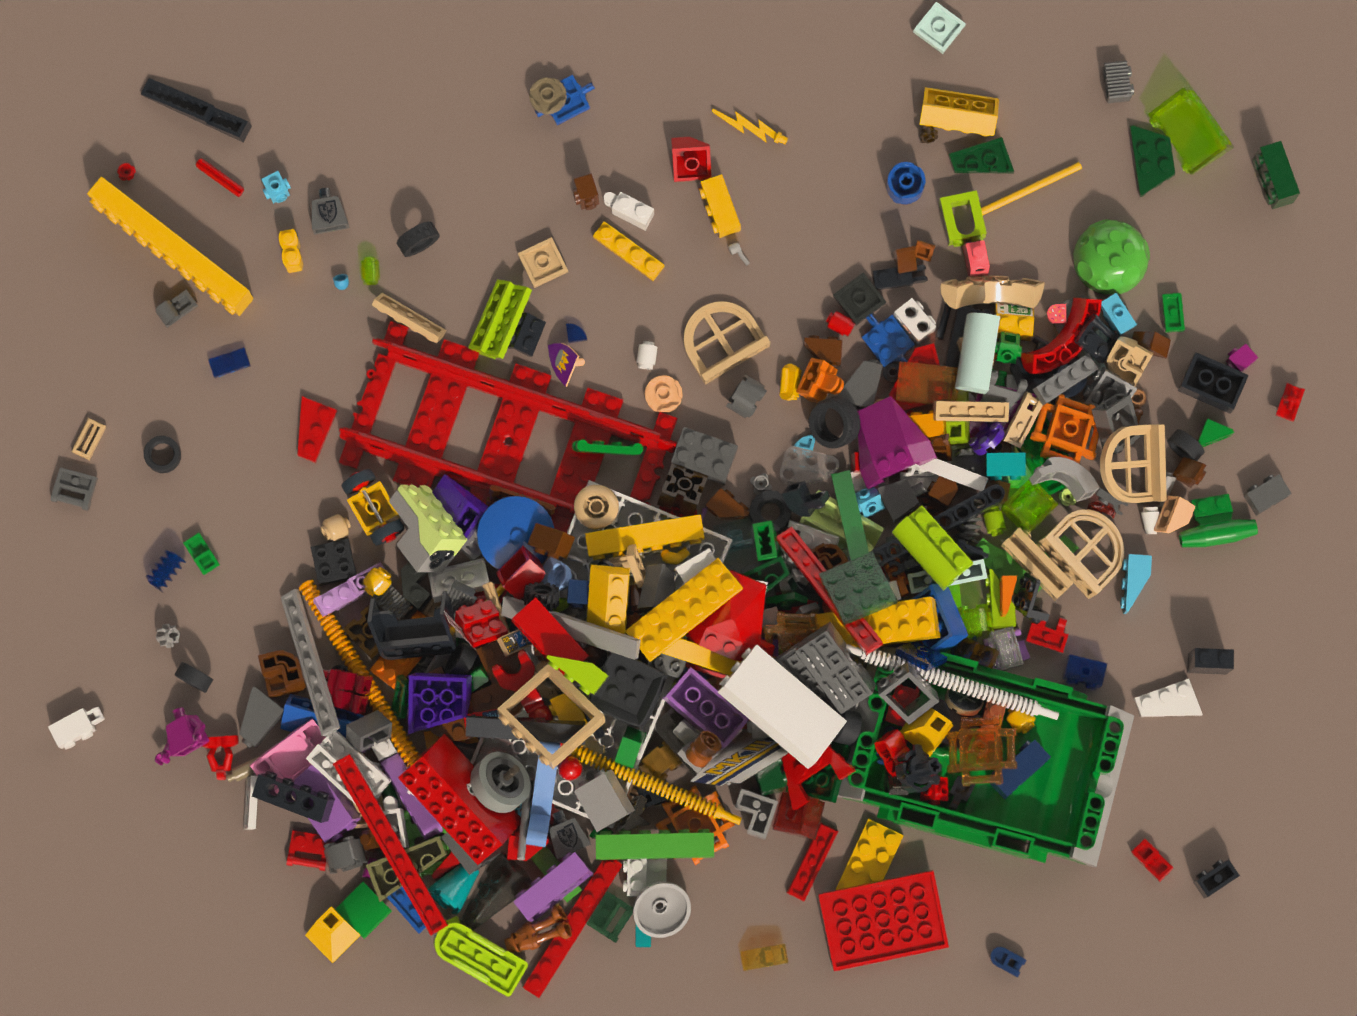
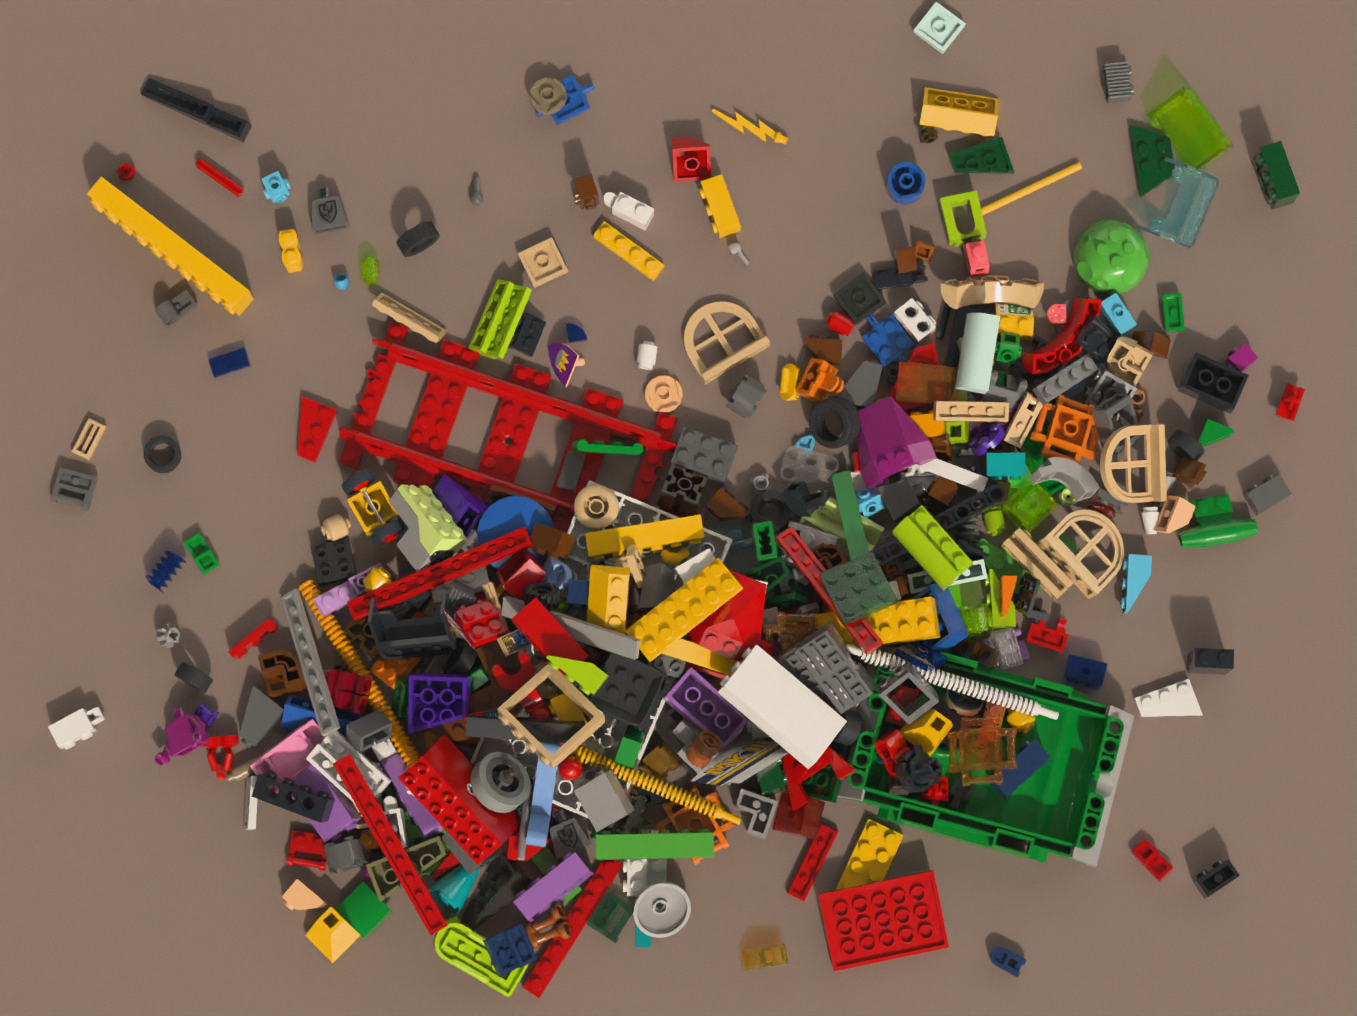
(206, 714): none -> dark purple bush
(253, 639): none -> red plate
(302, 897): none -> light nougat slope
(405, 907): blue plate -> none
(441, 572): none -> red plate
(476, 197): none -> dark grey piece
(510, 949): none -> dark blue slope
(571, 471): none -> dark grey slope
(1187, 207): none -> clear light blue windscreen

